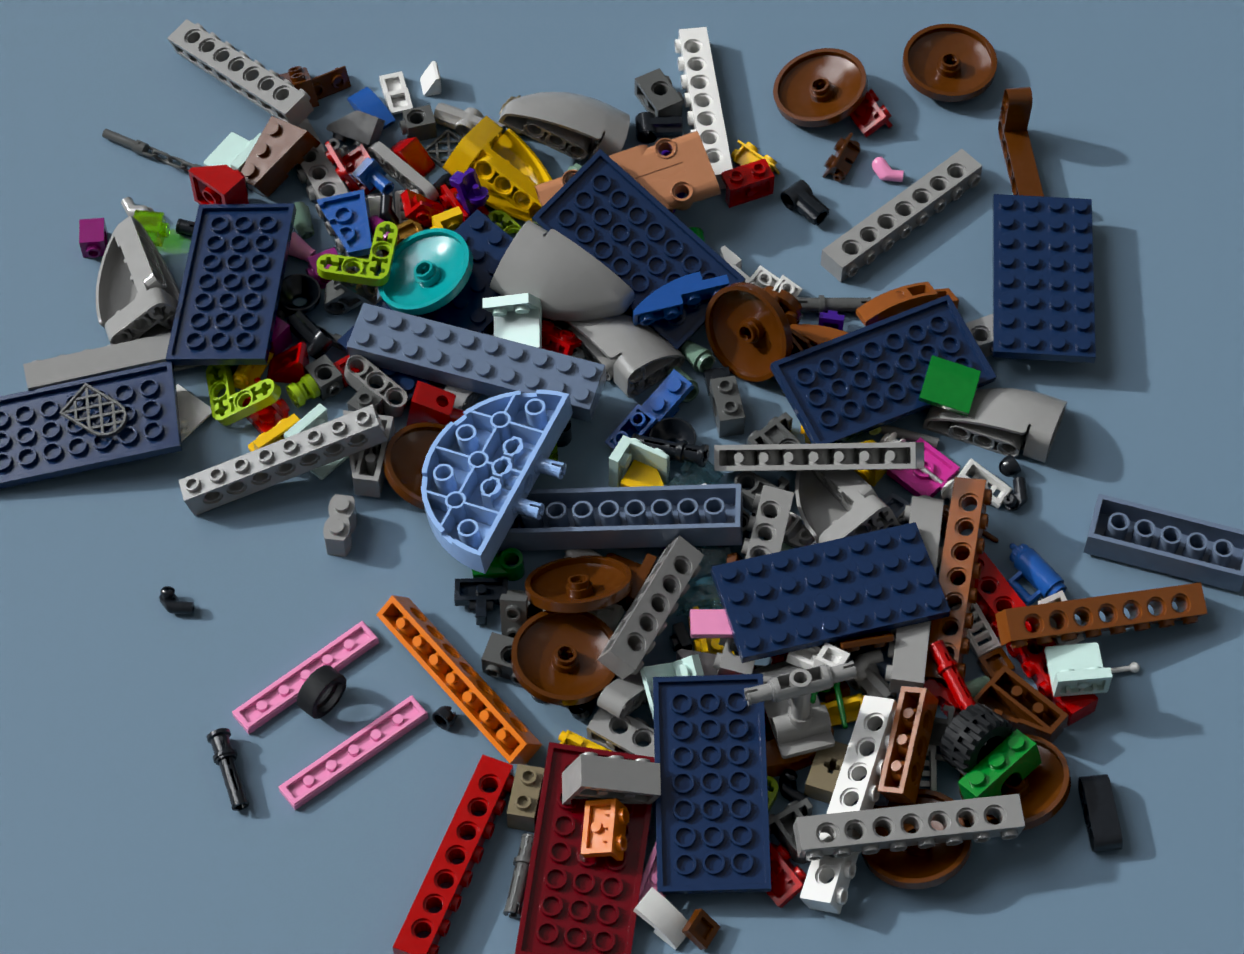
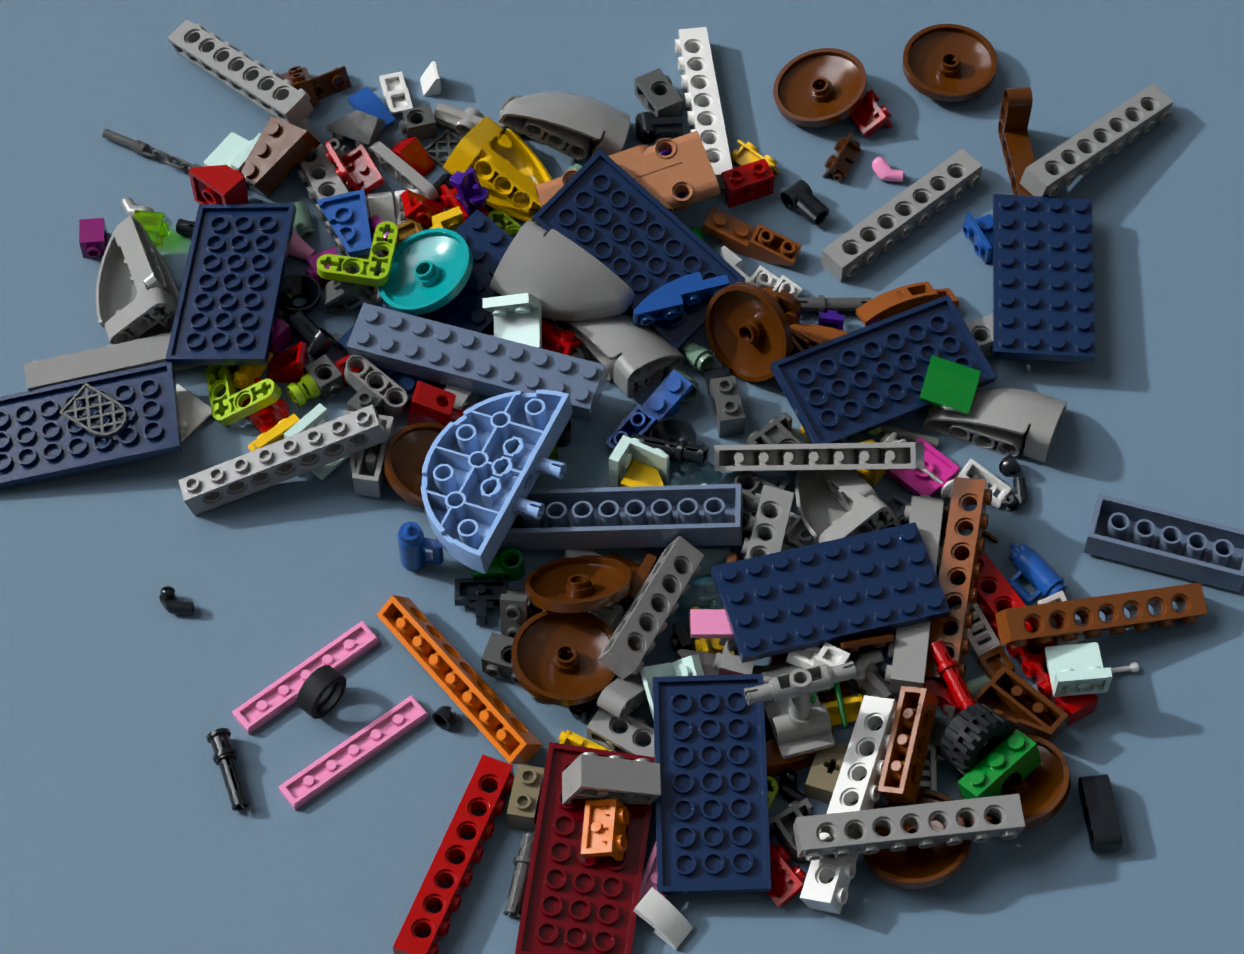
(340, 525): light grey brick -> none
(372, 175): blue bracket -> none
(386, 211): black arm -> none
(413, 548): none -> blue piece
(701, 929): reddish brown plate -> none
(752, 242): none -> dark orange slope
(981, 235): none -> blue bracket
(1097, 142): none -> light grey brick

